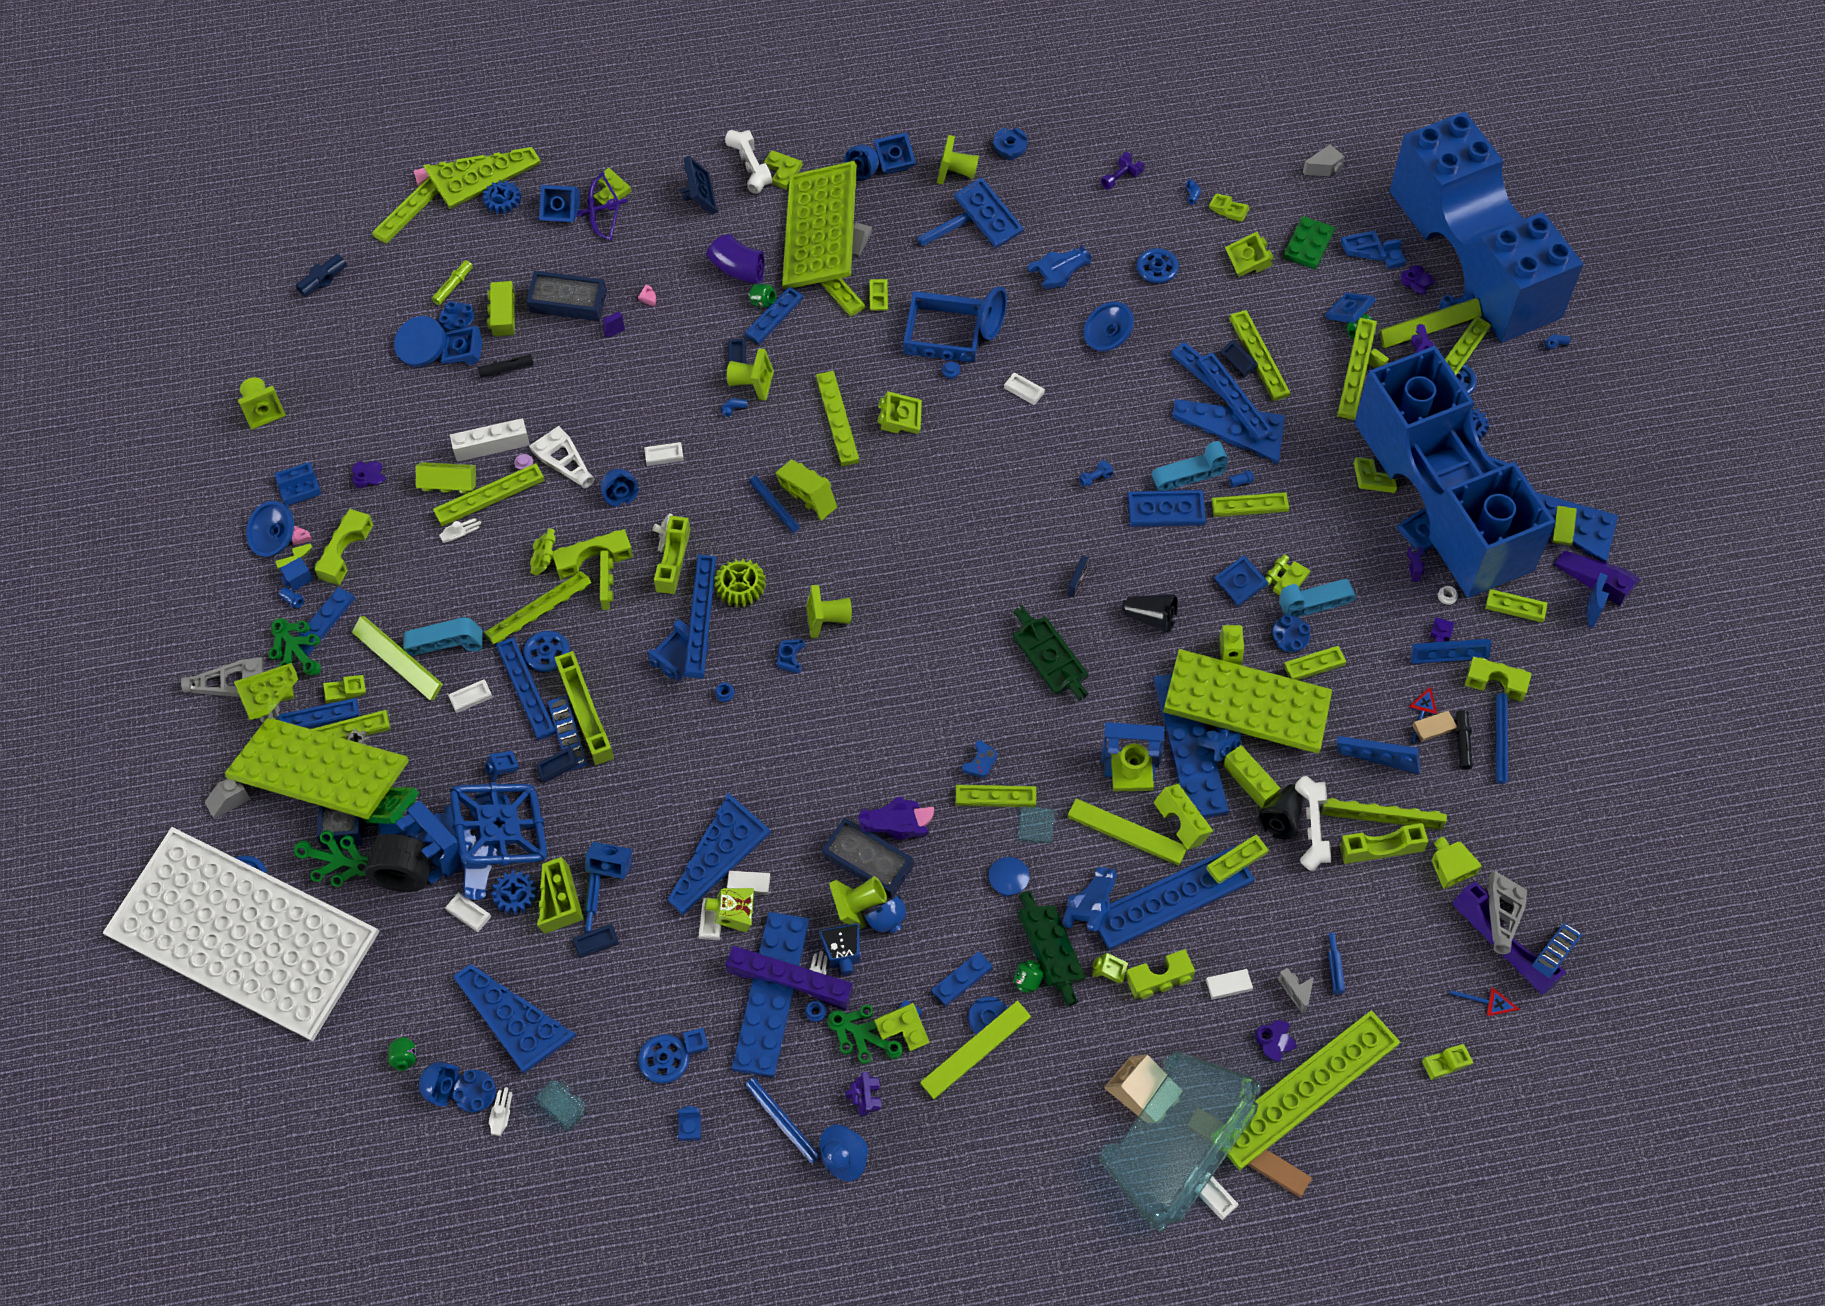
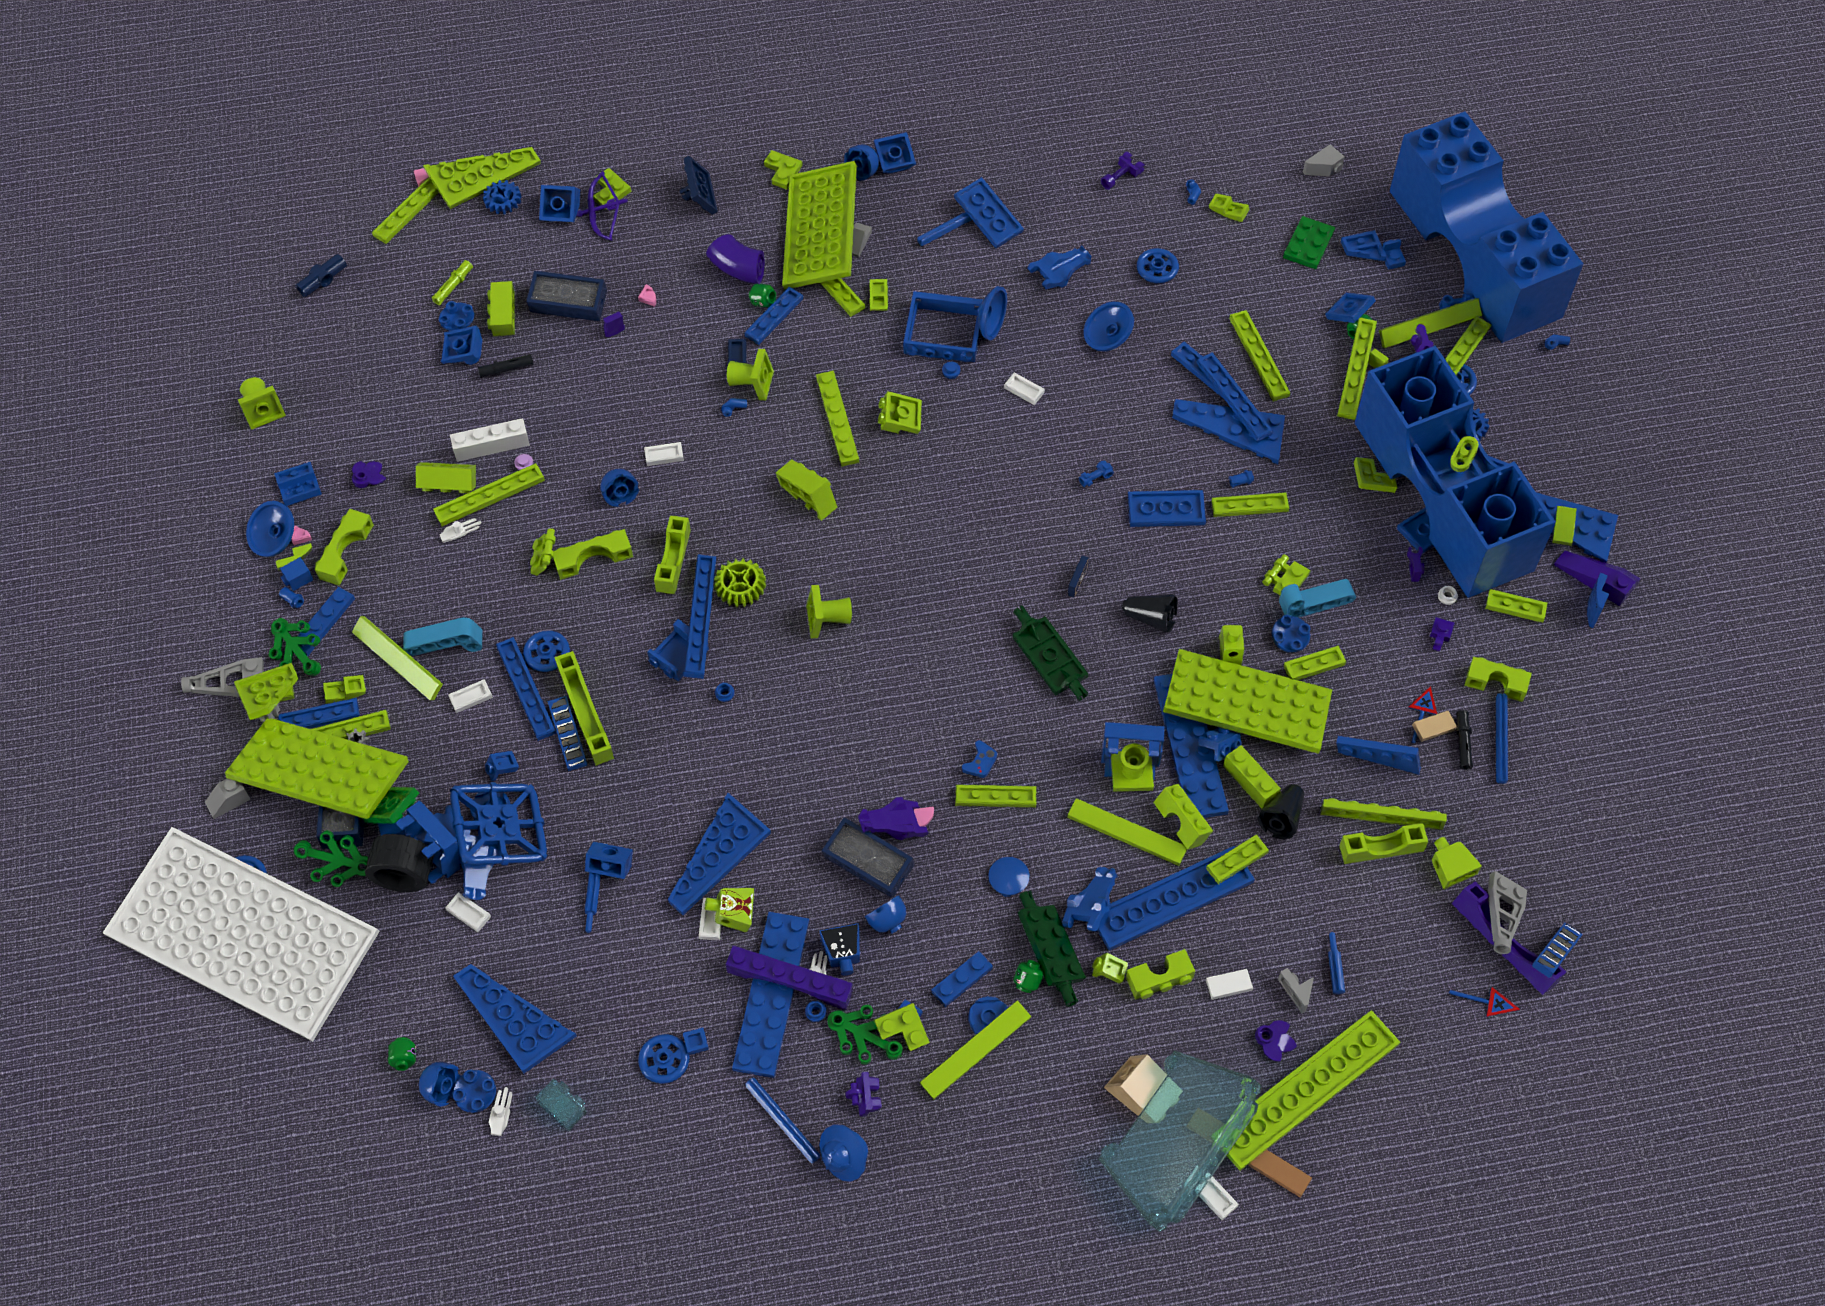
(419, 341): blue piece -> none
(506, 889): blue gear -> none
(537, 607): lime plate -> none
(551, 443): white plate -> none
(557, 764): dark blue tile -> none
(559, 898): lime wedge -> none
(595, 941): dark blue tile -> none
(606, 580): lime plate -> none
(662, 532): white piece -> none
(689, 1123): blue bracket -> none
(745, 143): white plate -> none
(755, 880): white tile -> none
(772, 501): blue axle -> none
(787, 655): blue piece -> none
(852, 901): lime plant -> none
(956, 162): lime plant -> none
(1007, 150): blue plate -> none
(1036, 824): clear light blue piece -> none
(1192, 470): dark azure beam -> none
(1238, 358): dark blue tile -> none
(1241, 580): blue tile -> none
(1250, 254): lime plate -> none
(1320, 850): white plate -> none
(1417, 279): dark purple plate -> none
(1447, 1062): lime slope -> none
(1450, 651): blue tile -> none
(1464, 455): none -> lime plate

